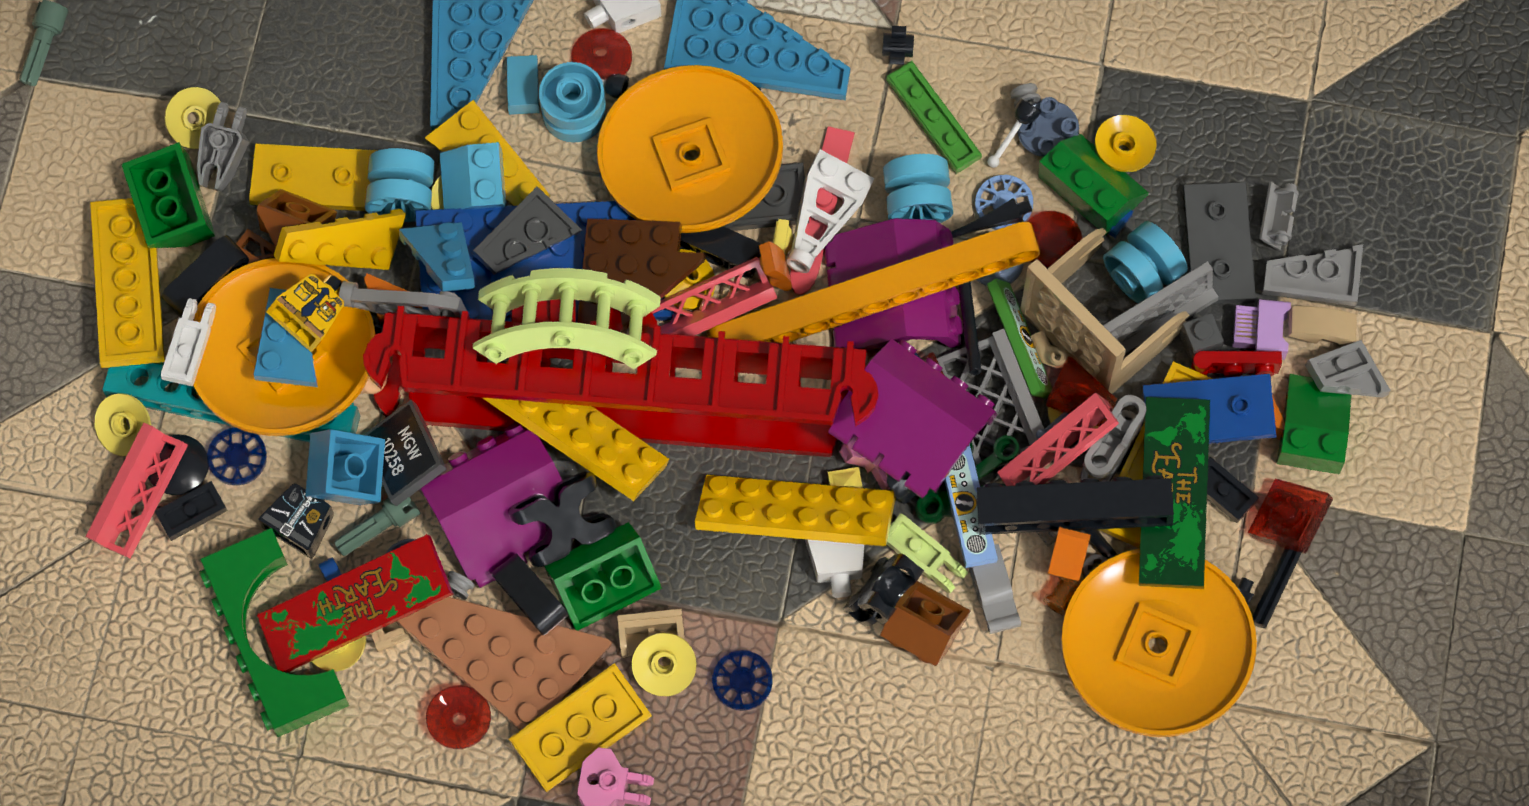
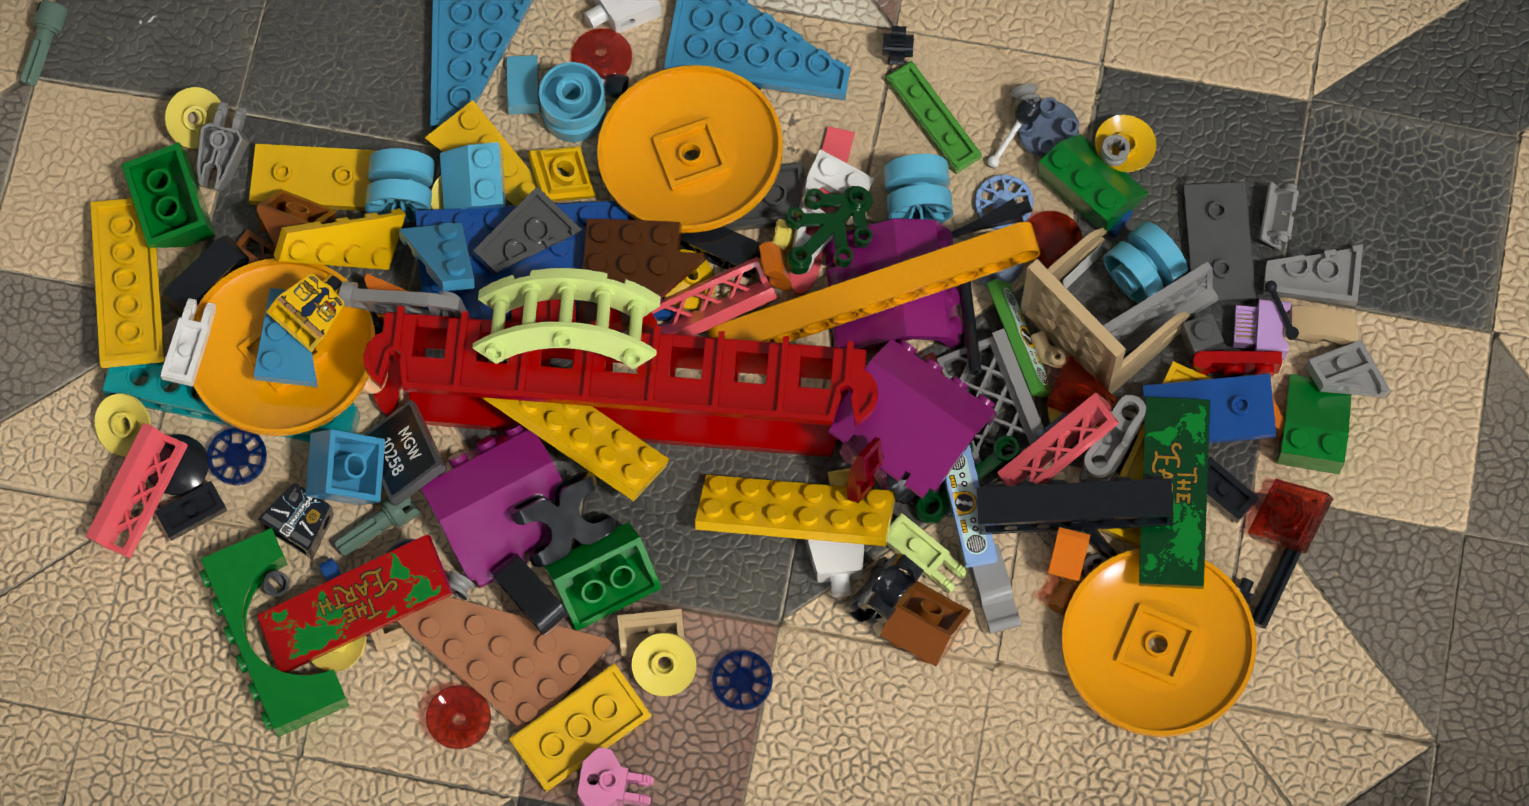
(280, 578): none -> black hinge
(552, 183): none -> yellow piece
(831, 224): none -> dark green plant
(863, 470): none -> dark red slope
(1083, 266): none -> white sticker
(1122, 143): none -> light grey bush
(1291, 332): none -> black hinge

